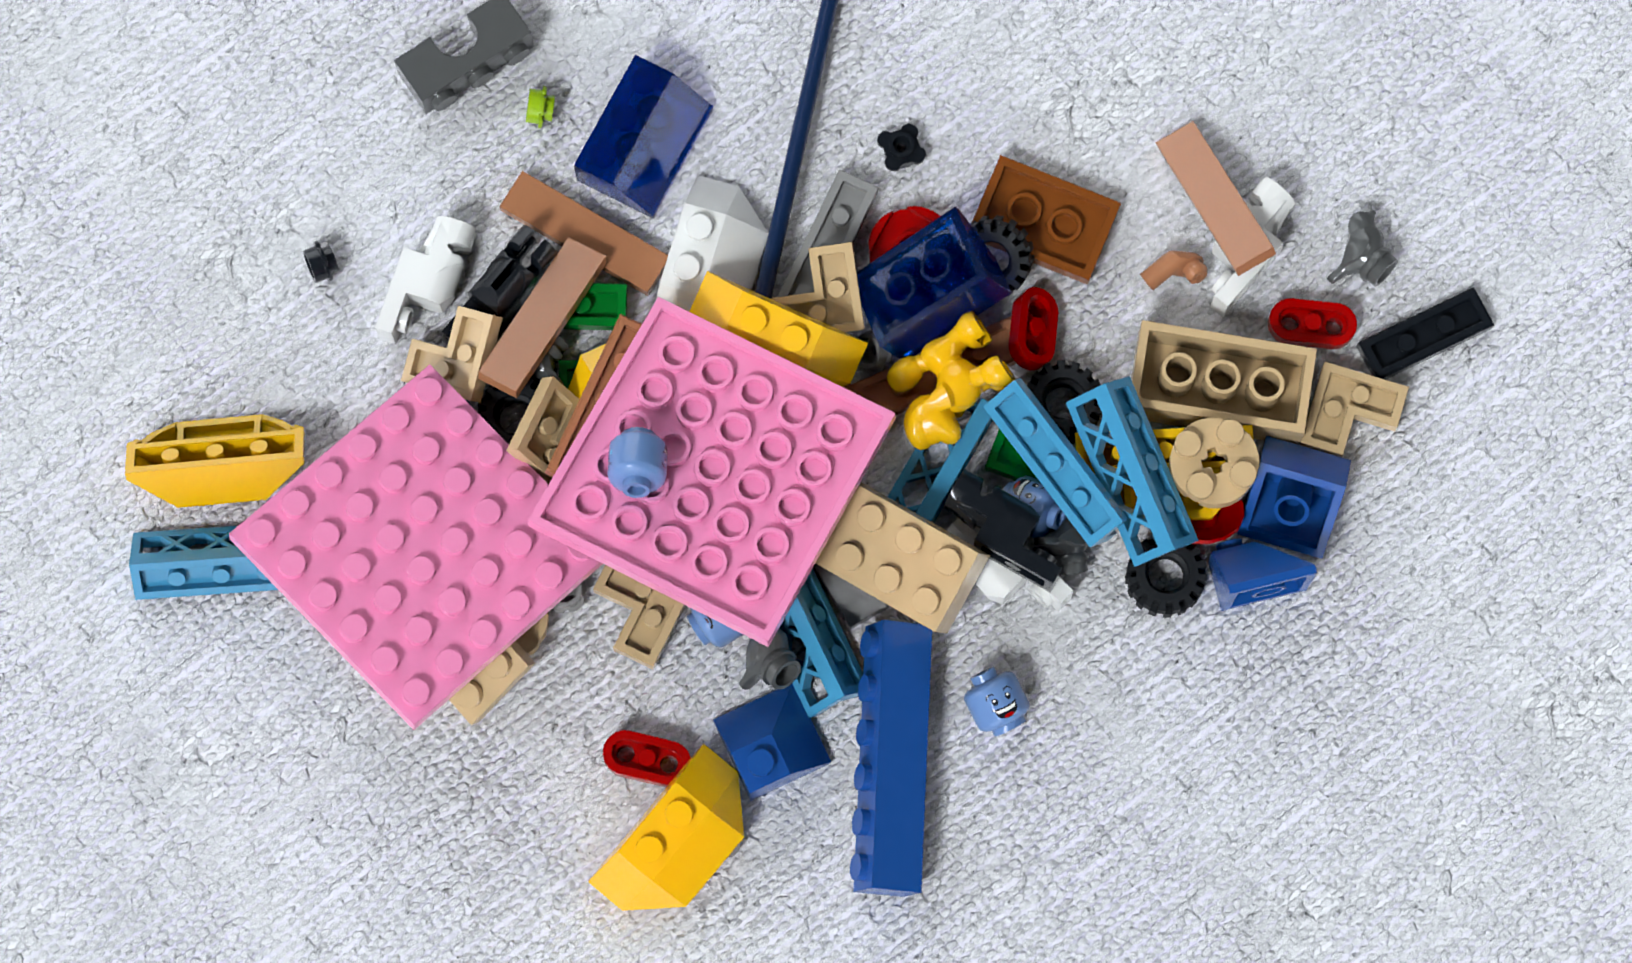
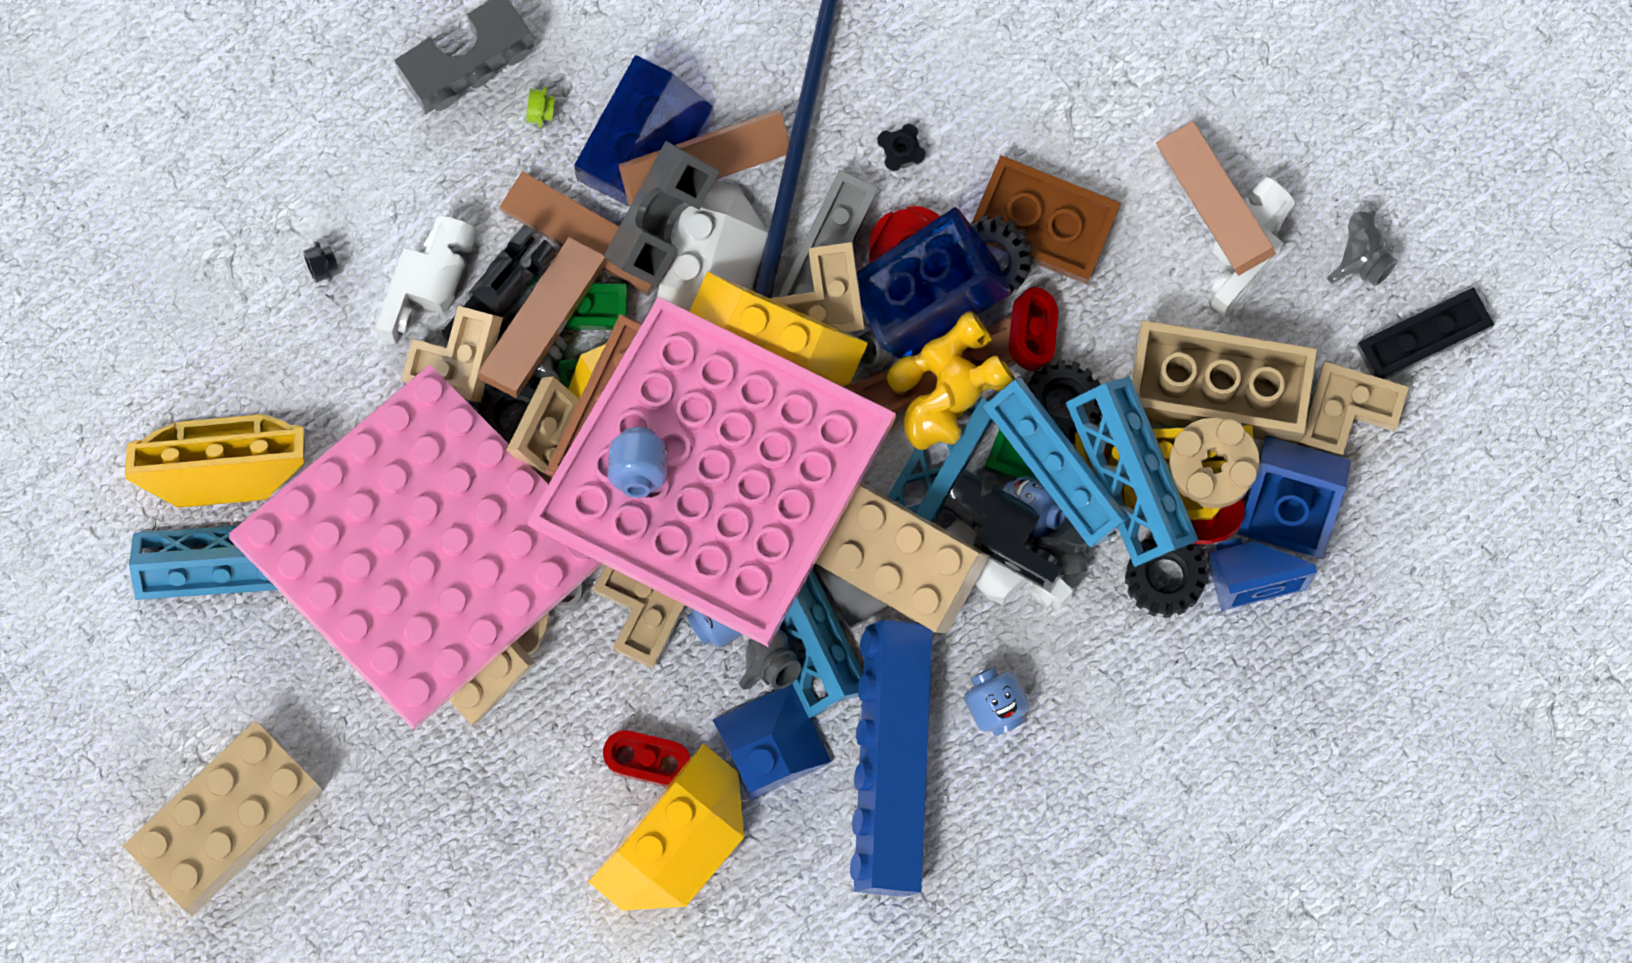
(223, 818): none -> tan brick
(644, 236): none -> dark grey arch
(725, 149): none -> nougat tile
(1176, 264): nougat arm -> none
(1311, 321): red plate -> none

